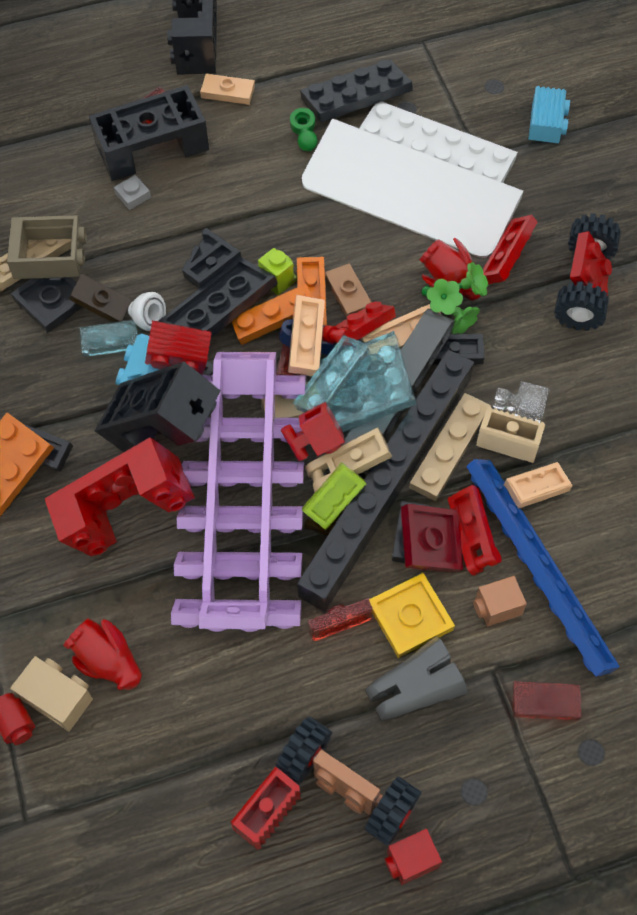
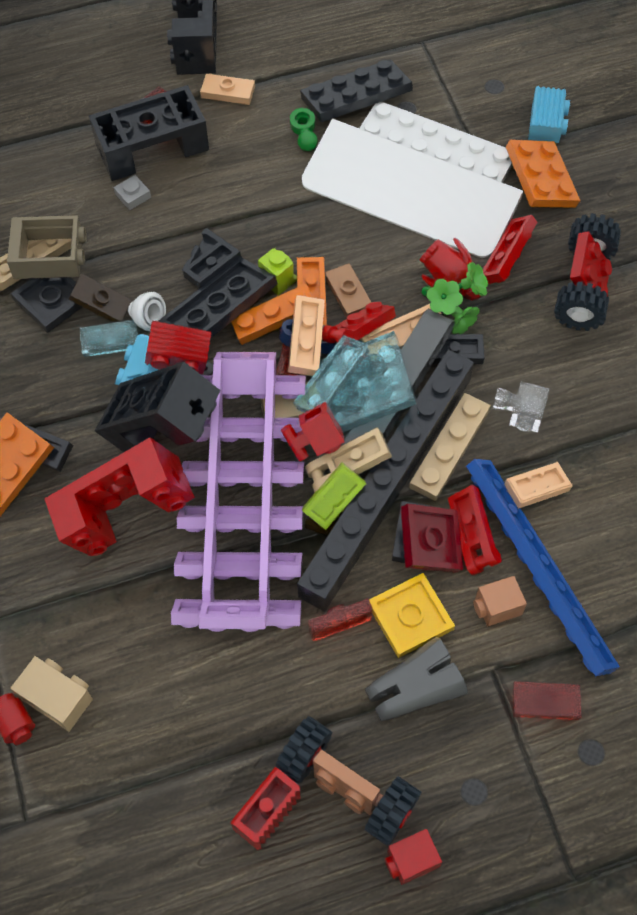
(104, 654): red animal -> none
(510, 434): tan brick -> none
(542, 174): none -> orange plate

